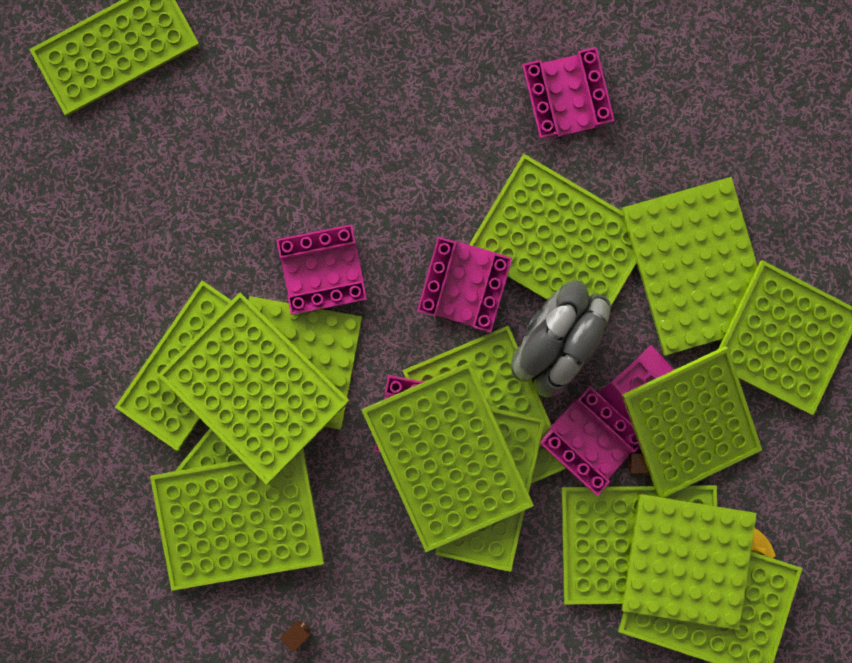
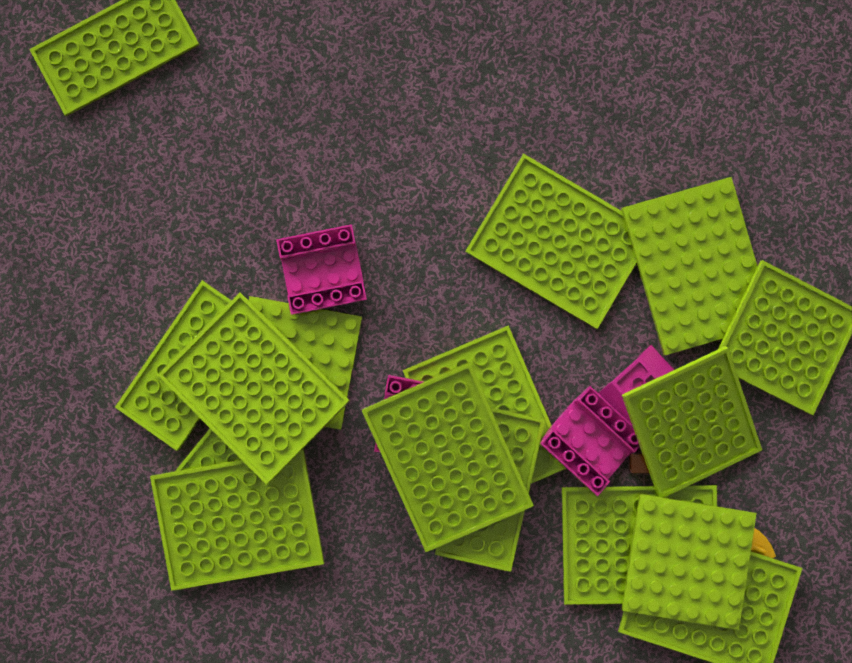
(296, 635): reddish brown brick -> none
(464, 284): dark pink slope -> none
(561, 338): piece -> none
(568, 94): dark pink slope -> none

